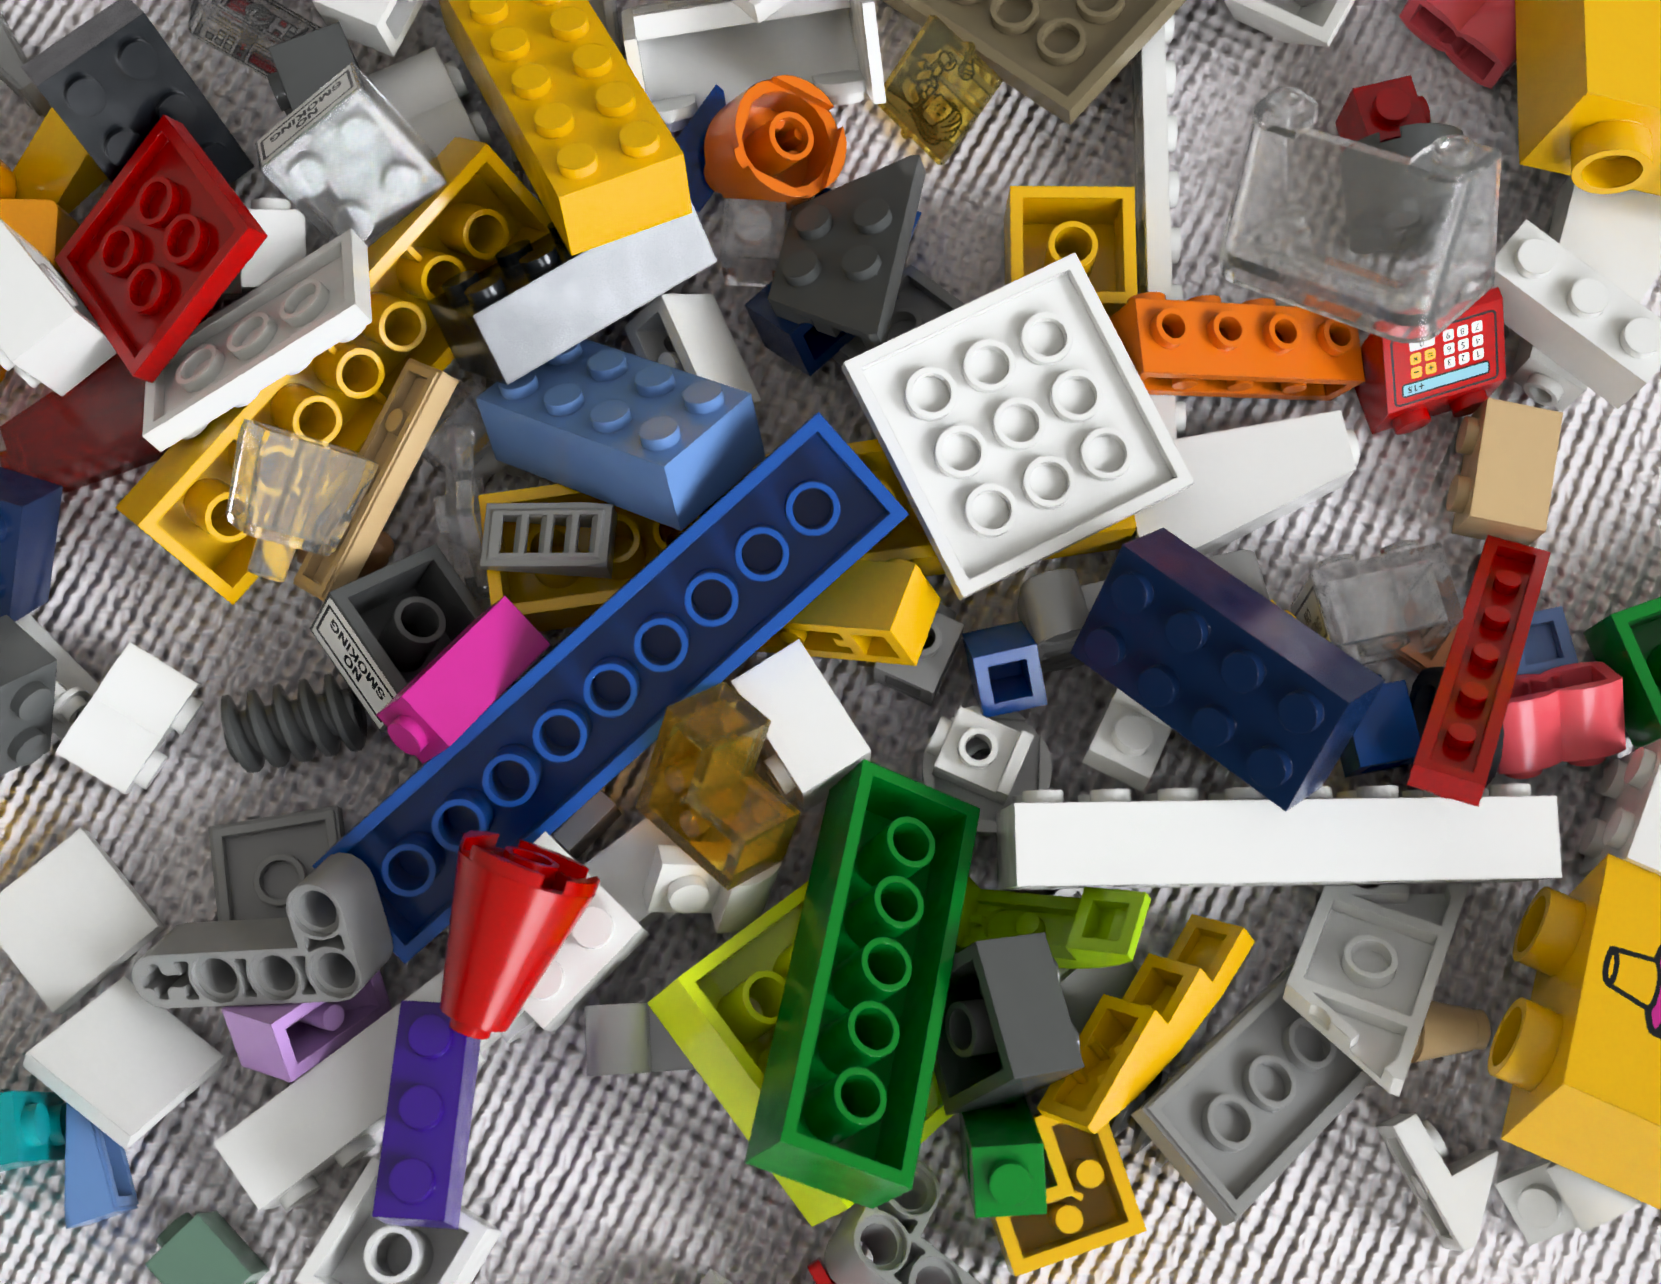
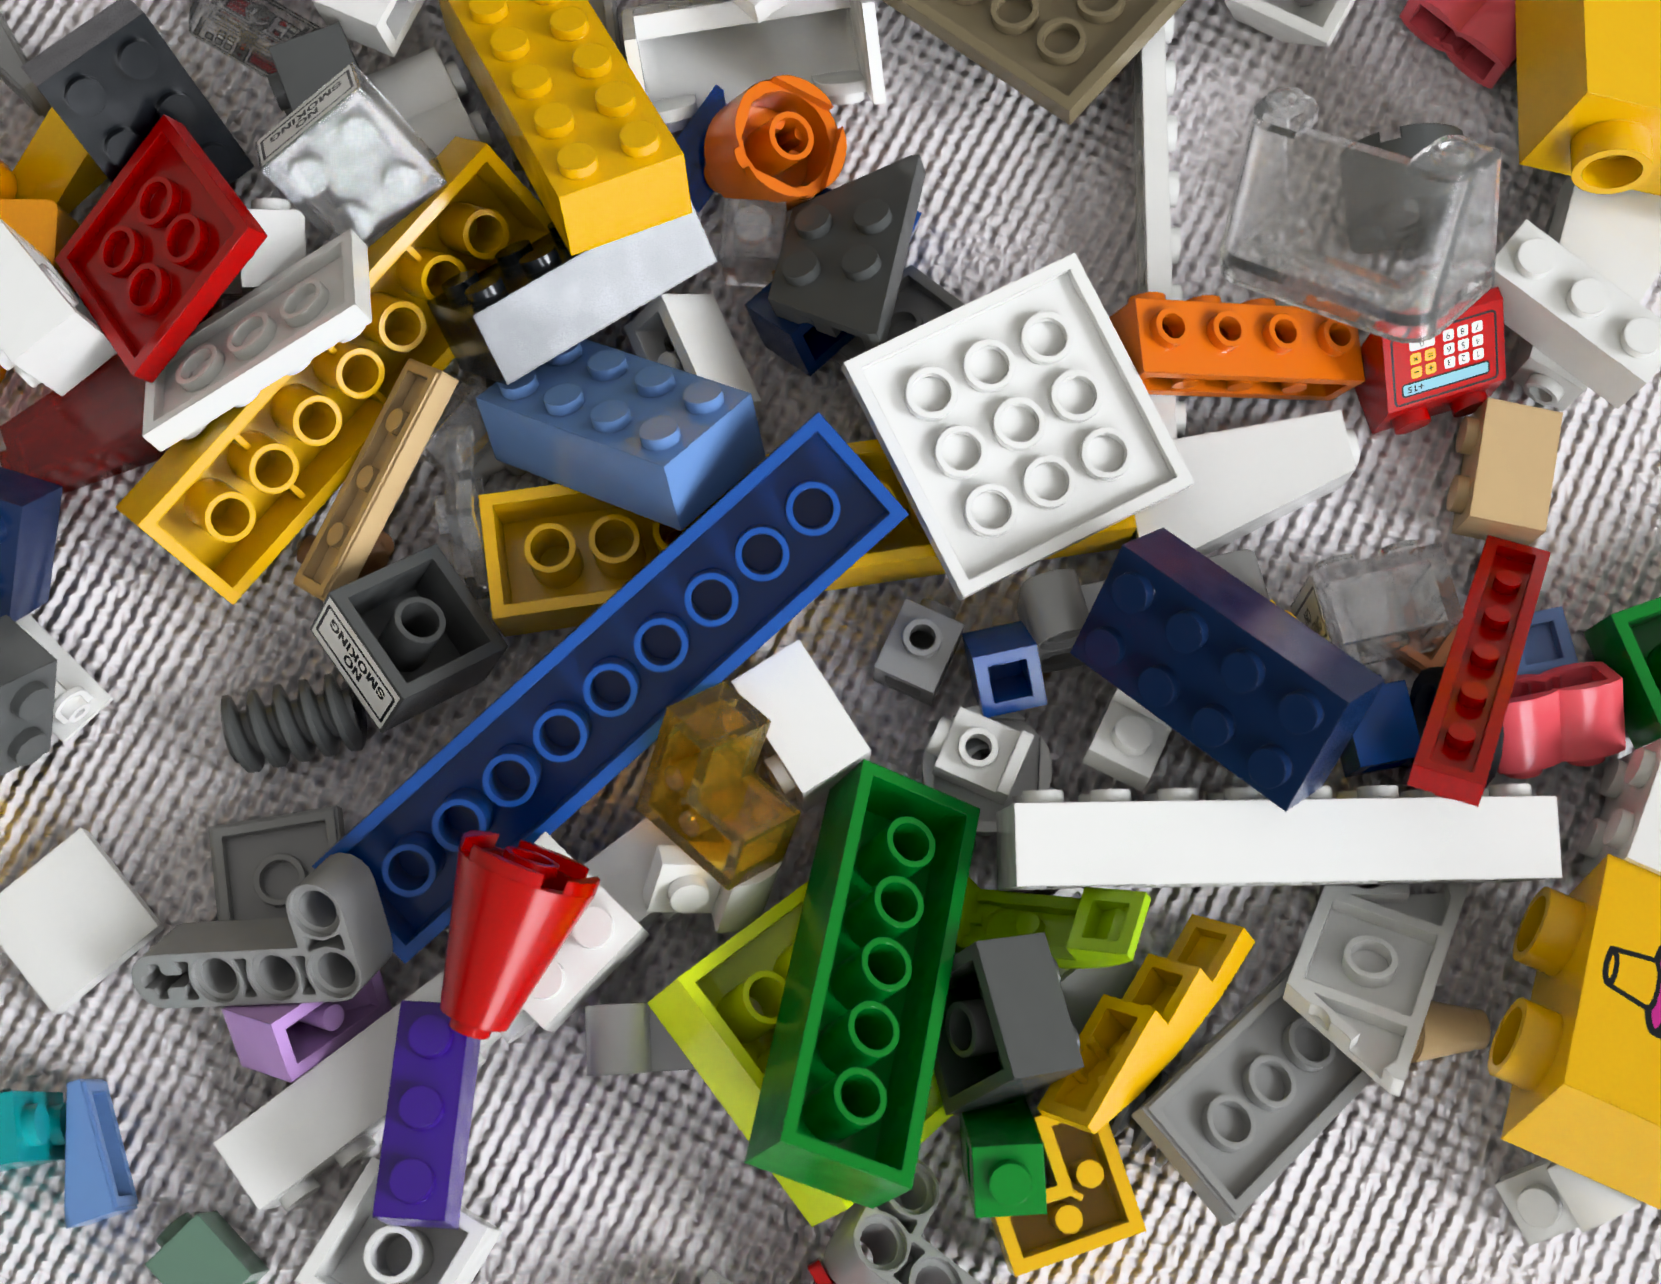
(123, 1062): white tile -> none
(130, 719): white brick -> none
(292, 494): clear torso -> none
(462, 681): dark pink brick -> none
(587, 824): light grey tile -> none
(595, 563): light grey slope -> none
(866, 615): yellow slope -> none
(938, 89): clear yellow piece -> none
(1089, 220): yellow brick -> none
(1382, 109): red brick -> none
(1449, 1195): white slope -> none

